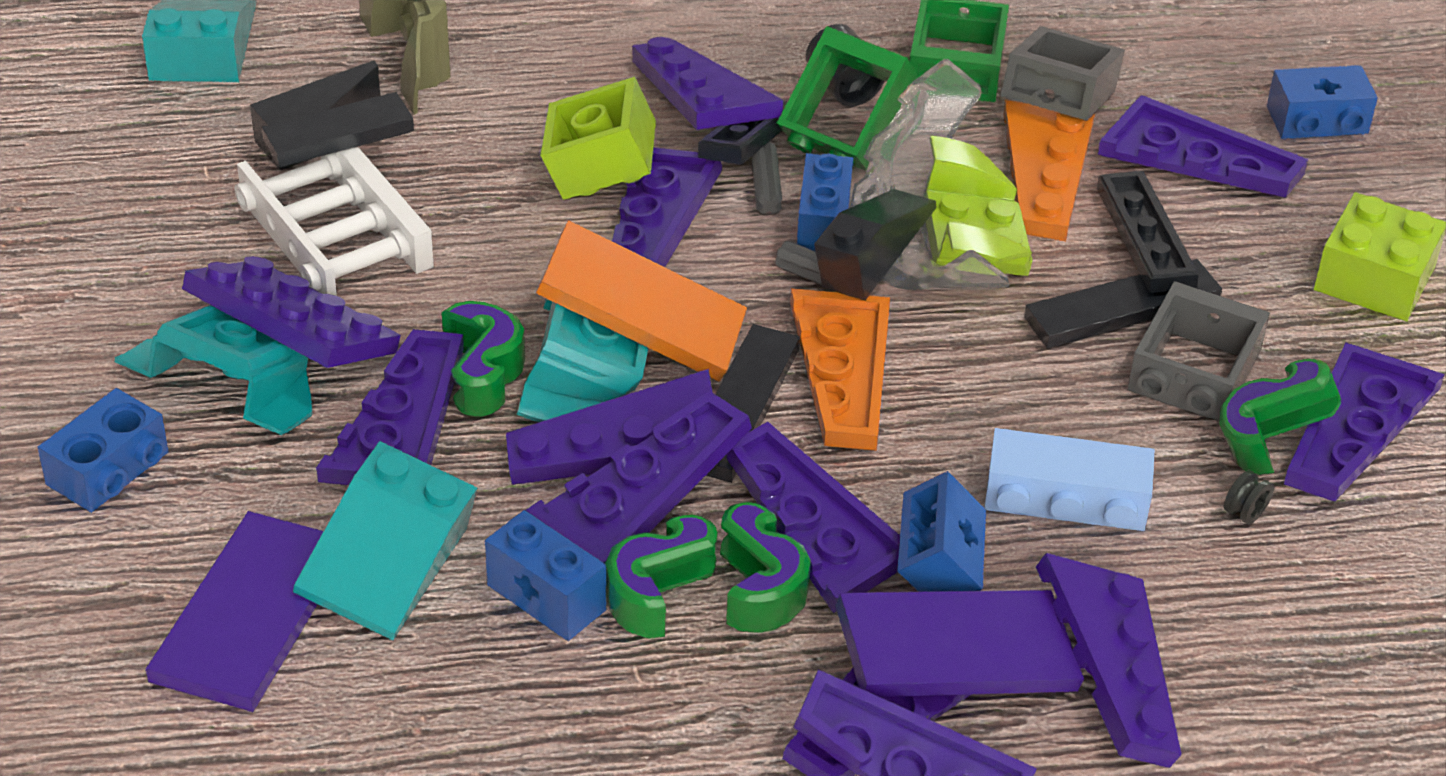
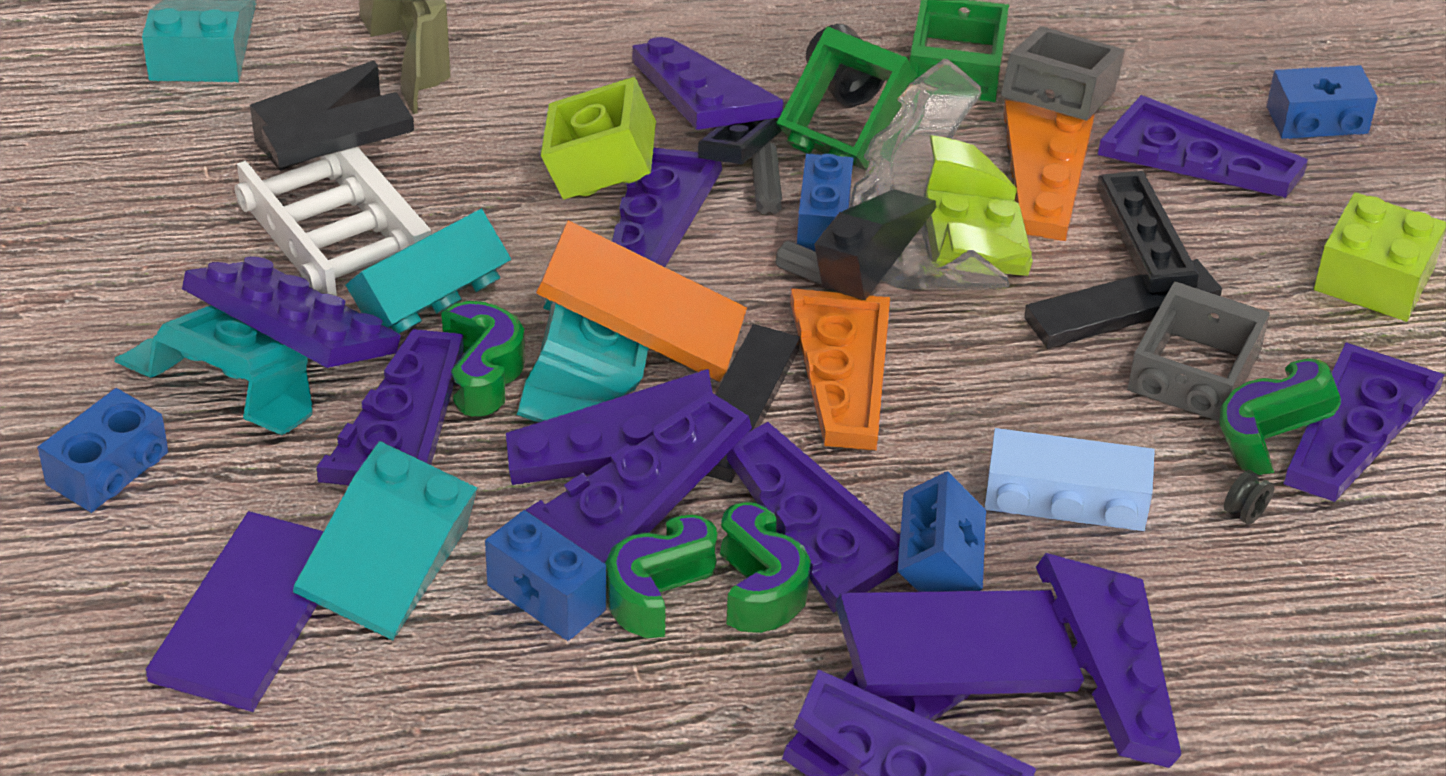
(431, 273): none -> teal brick

